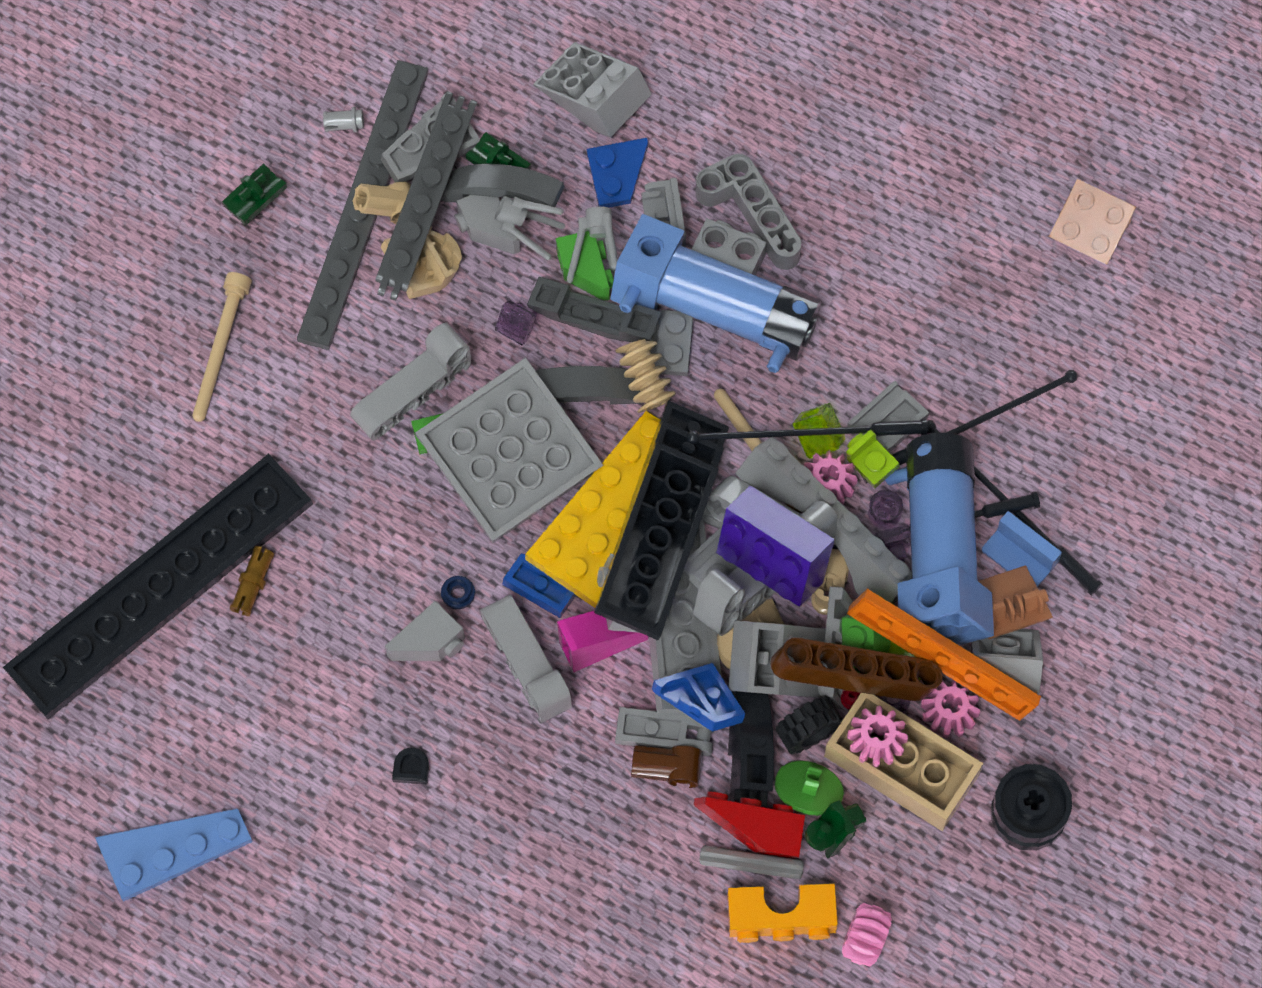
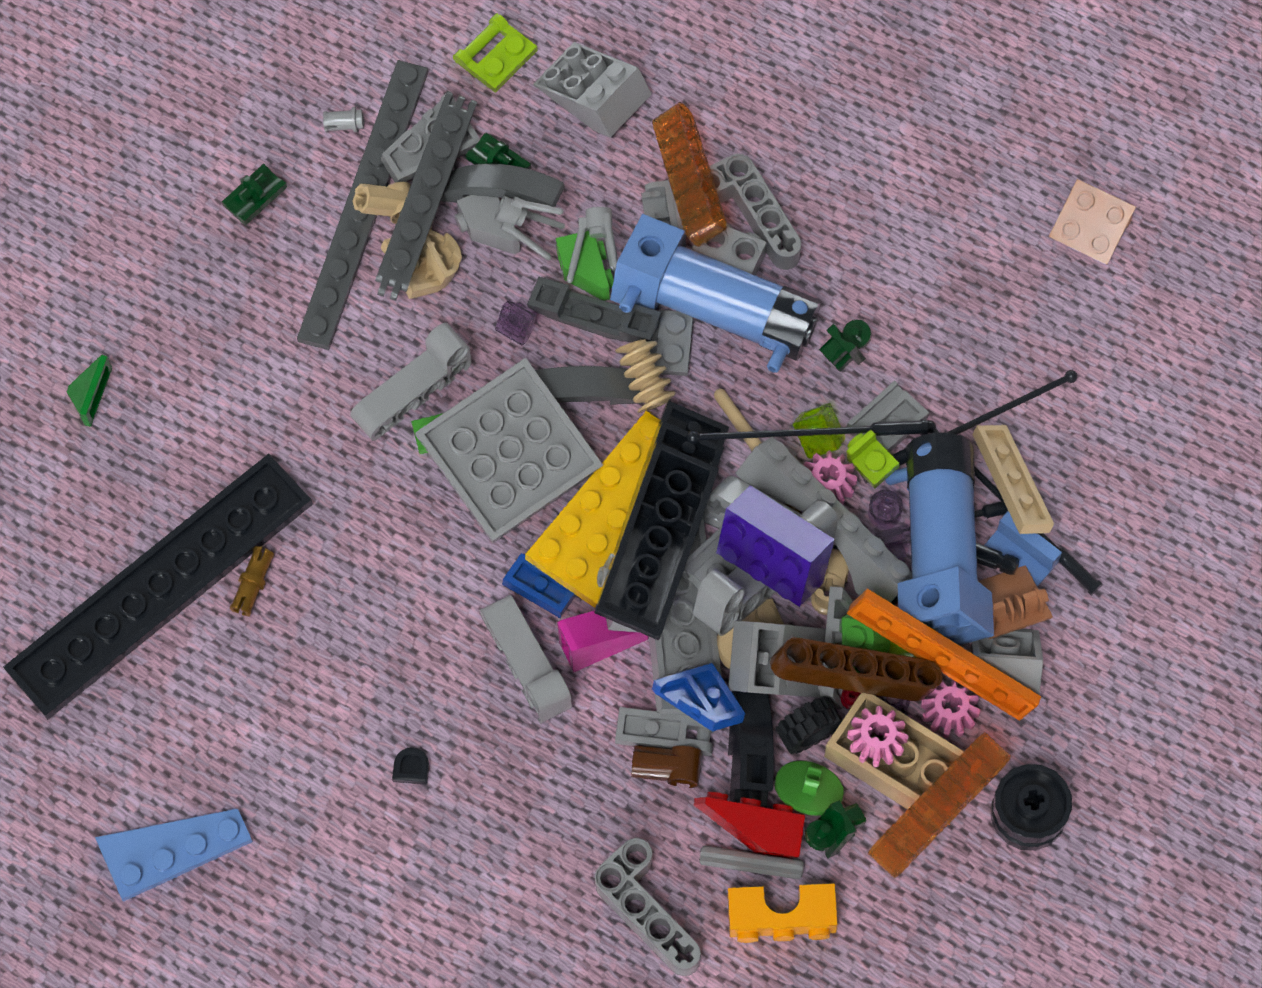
(89, 388): none -> green slope
(236, 287): tan piece -> none
(427, 637): light grey slope -> none
(454, 583): dark blue plate -> none
(502, 60): none -> lime plate
(616, 171): blue wing -> none
(652, 914): none -> light grey beam
(689, 174): none -> clear orange beam
(845, 346): none -> dark green hips
(866, 934): bright pink gear -> none
(939, 805): none -> clear orange beam
(994, 559): none -> black axle
(1013, 479): none -> tan plate

